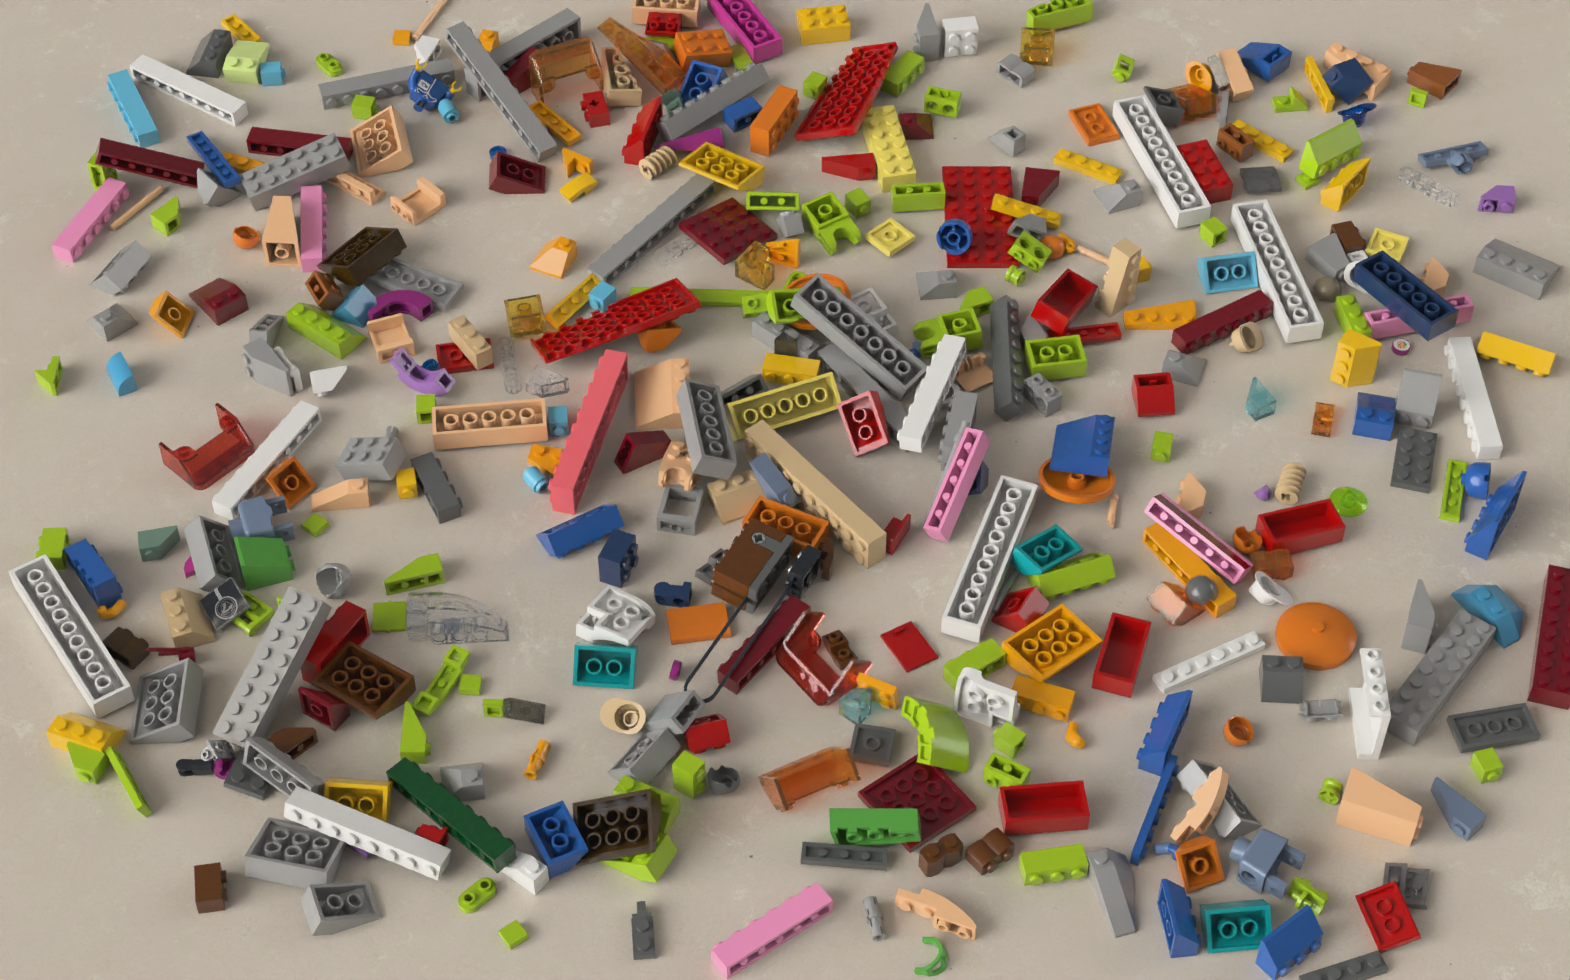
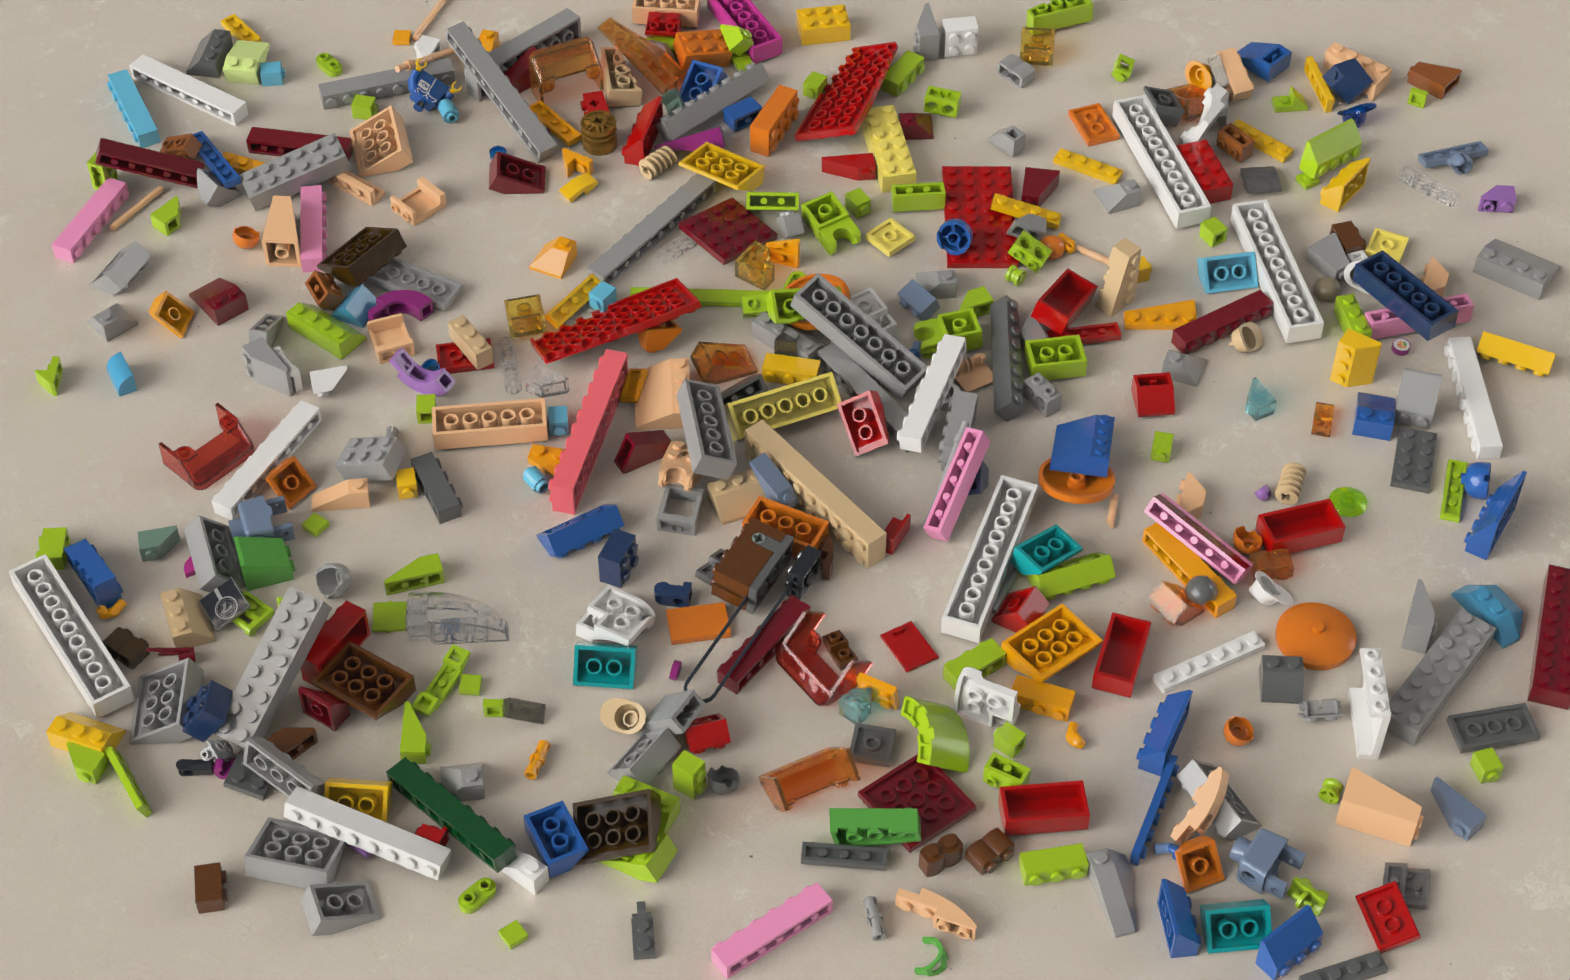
(182, 146): none -> dark orange brick
(207, 710): none -> dark blue brick
(410, 64): none -> light nougat bar
(599, 133): none -> pearl gold wheel
(633, 385): none -> light orange tile
(722, 362): none -> clear orange slope
(736, 38): none -> lime slope
(918, 300): none -> sand blue brick
(1212, 109): none -> white slope

